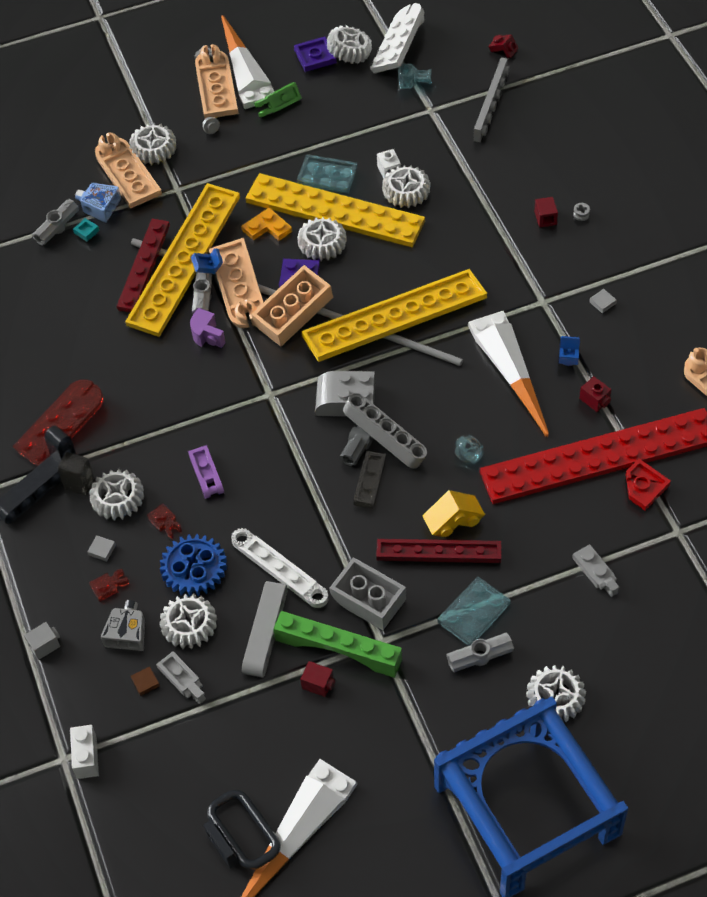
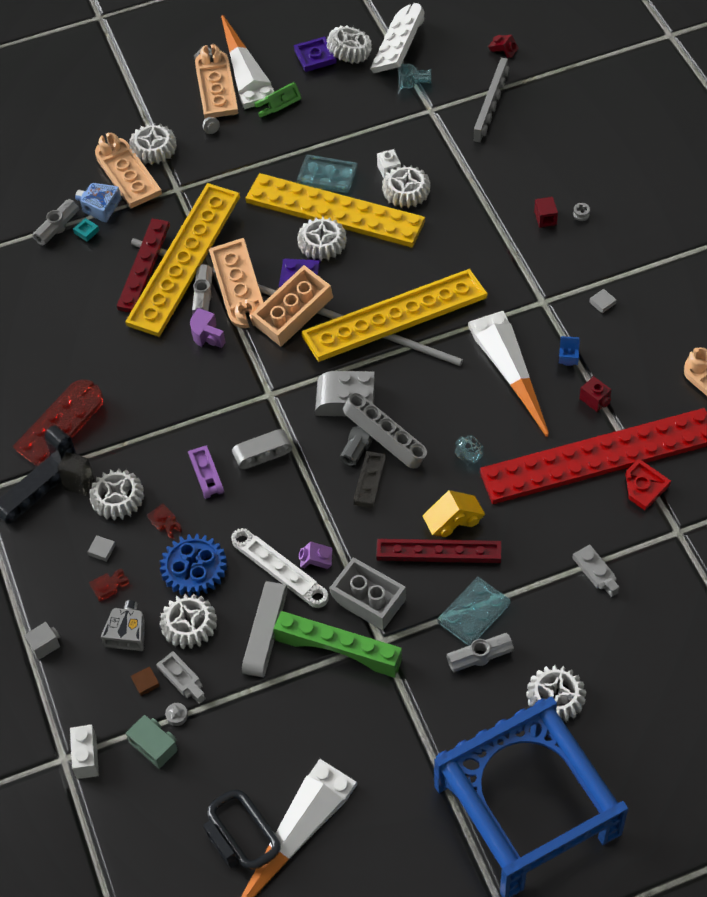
(152, 741): none -> sand green brick
(176, 714): none -> light grey tile
(207, 262): blue bracket -> none
(262, 449): none -> light grey beam
(264, 222): light orange plate -> none
(316, 555): none -> medium lavender bracket
(317, 679): dark red brick -> none

